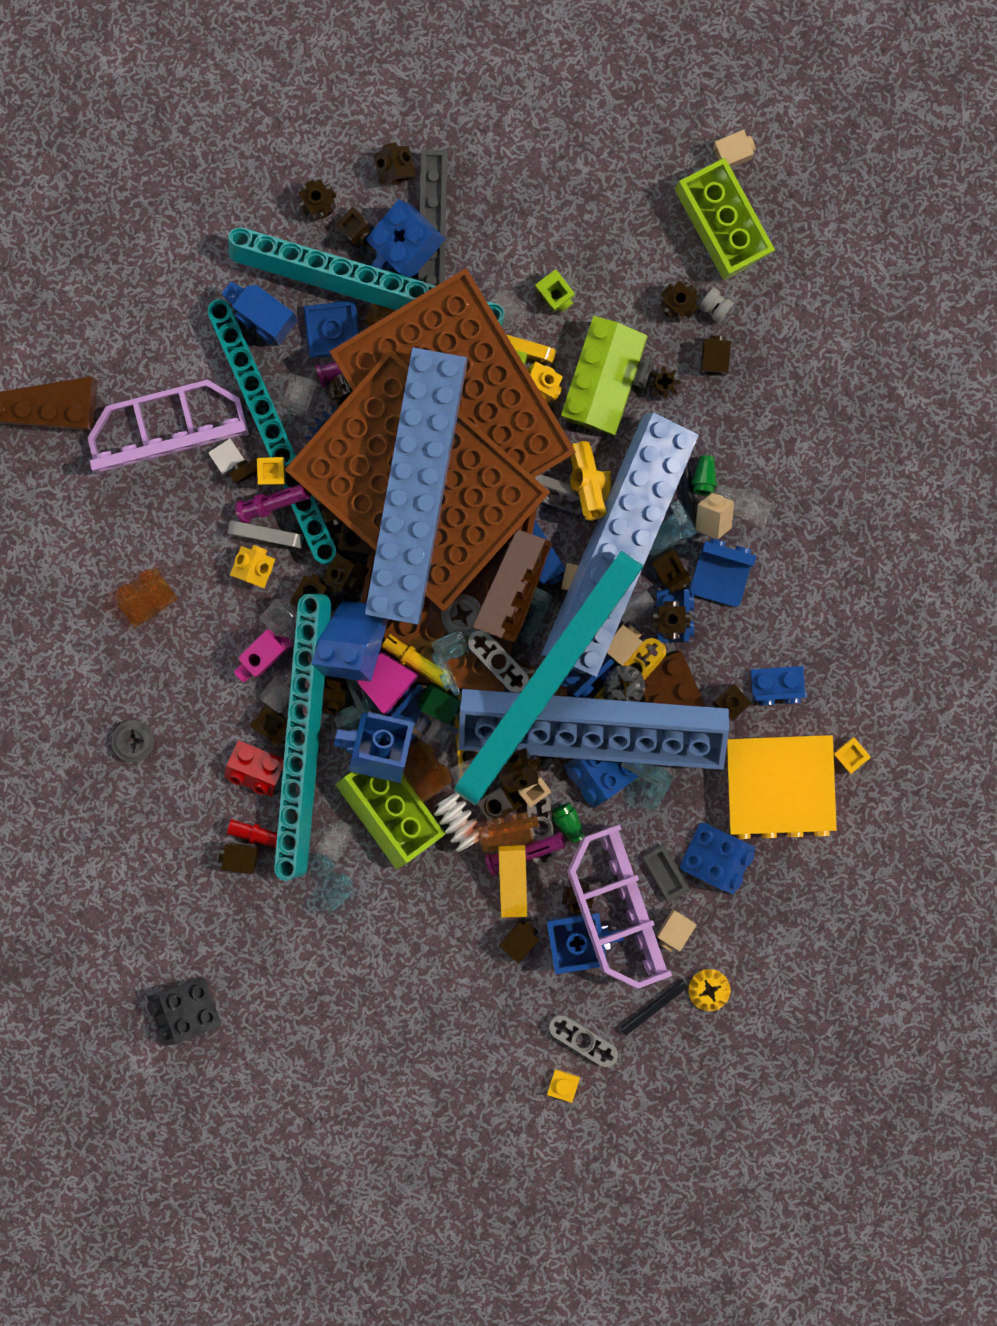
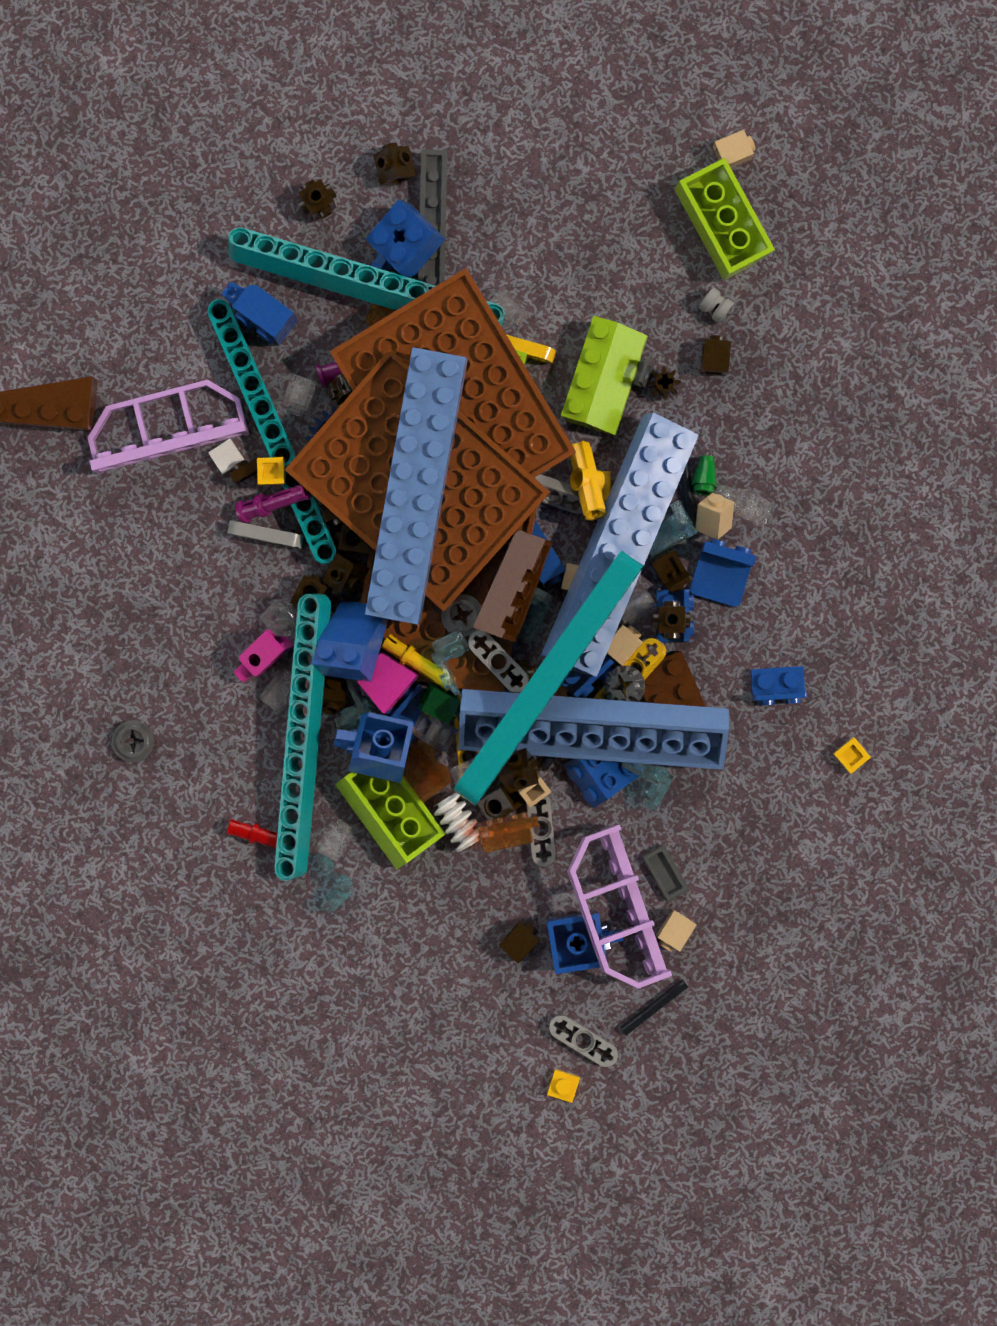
(145, 596): clear orange bracket -> none
(183, 1011): black bracket -> none
(238, 858): dark brown brick -> none
(253, 565): yellow brick -> none
(254, 769): red bracket -> none
(270, 725): dark brown bracket -> none
(329, 326): blue tile -> none
(355, 227): dark brown bracket -> none
(513, 881): yellow tile -> none
(532, 850): magenta pin -> none
(546, 380): yellow brick -> none
(551, 283): lime brick -> none
(568, 822): green cone -> none
(569, 898): dark brown gear -> none
(678, 310): dark brown brick -> none
(697, 987): yellow gear -> none
(717, 858): blue bracket -> none
(734, 700): dark brown brick -> none
(781, 786): yellow panel -> none

